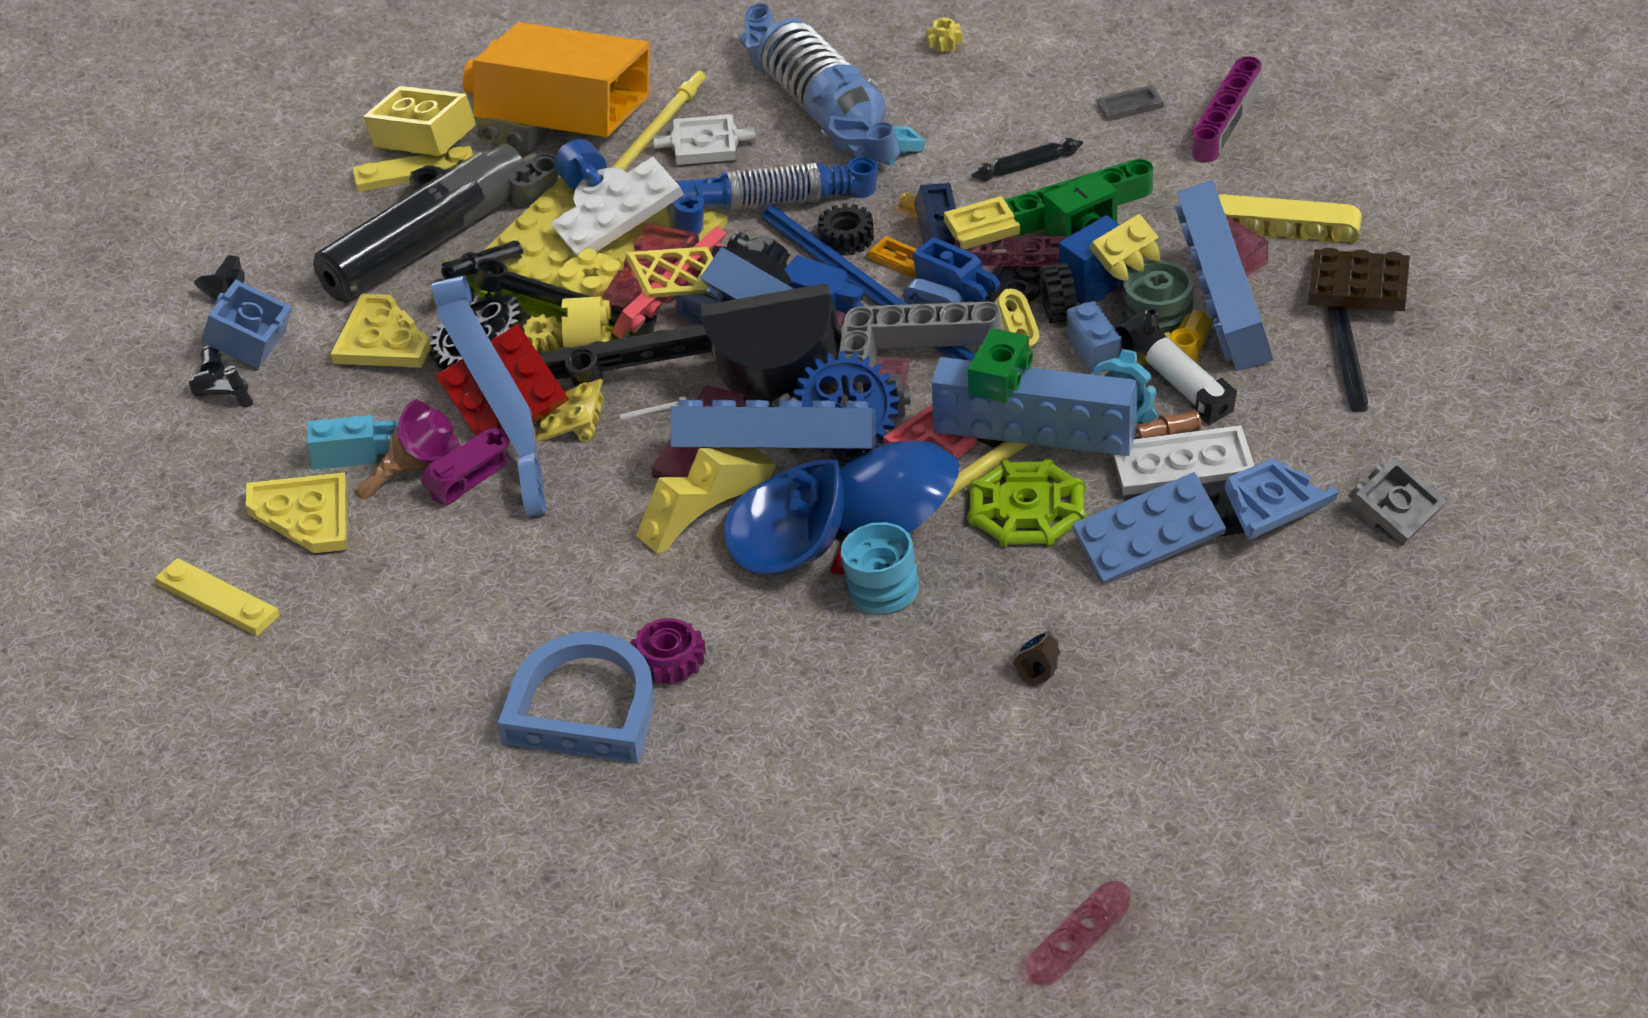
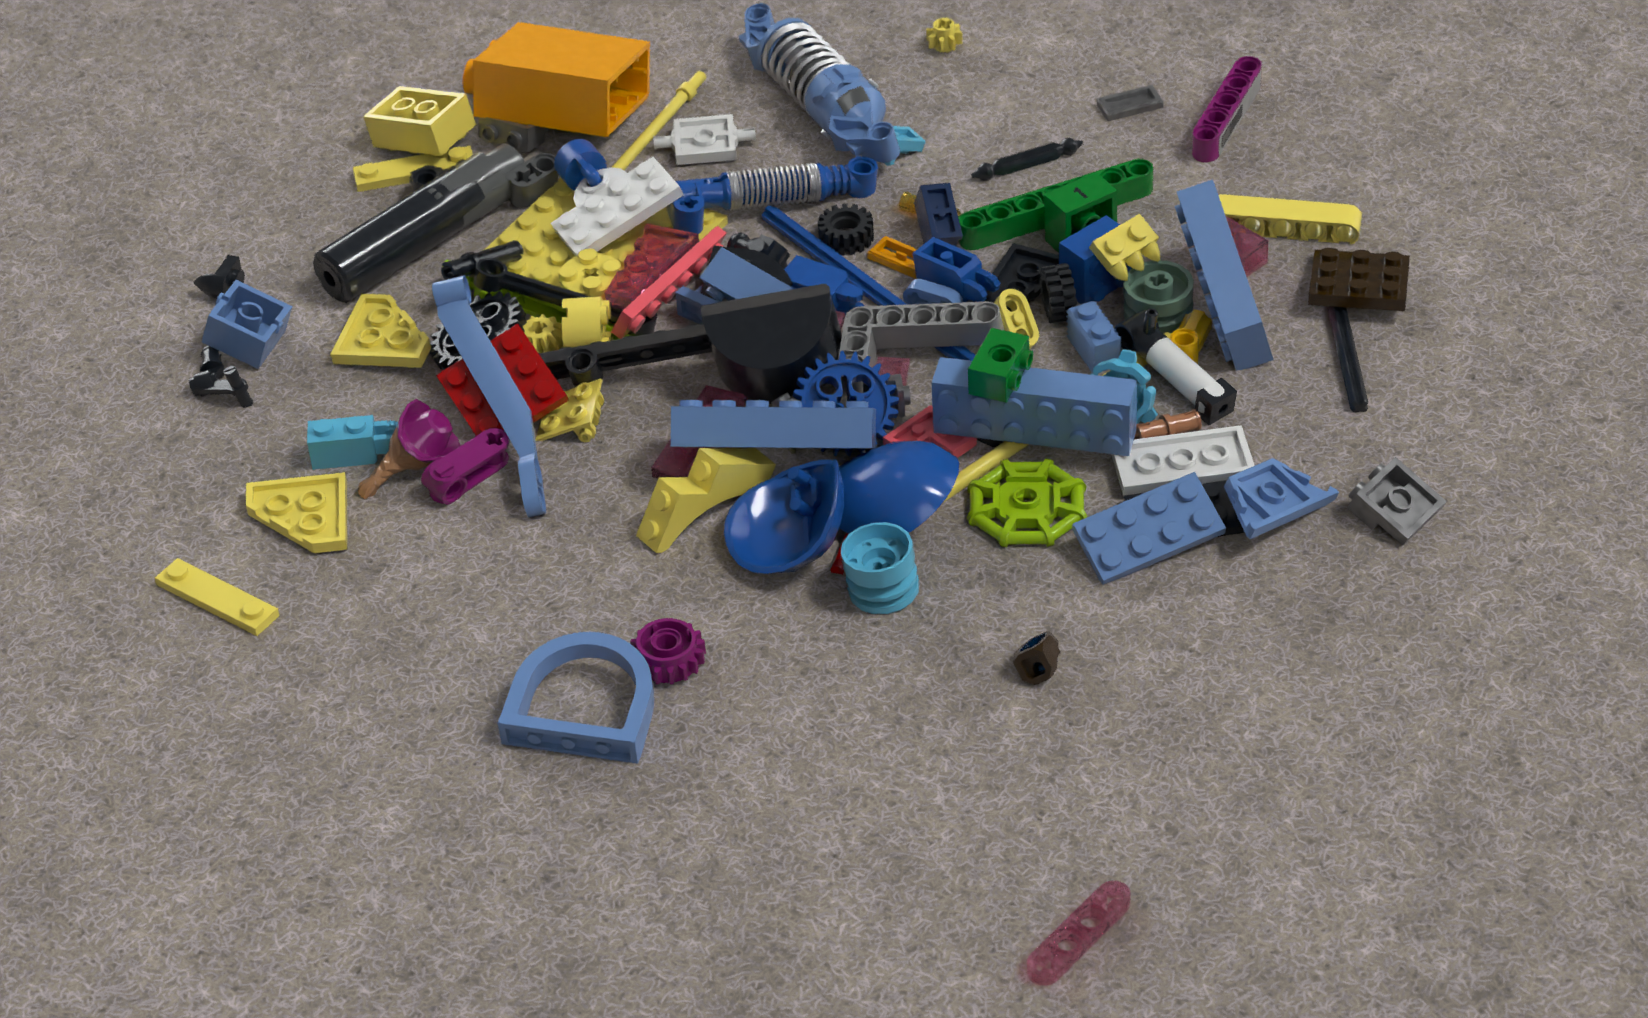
(654, 409): white piece -> none
(672, 289): light yellow window -> none
(981, 223): light yellow plate -> none
(1015, 251): clear pink beam -> none

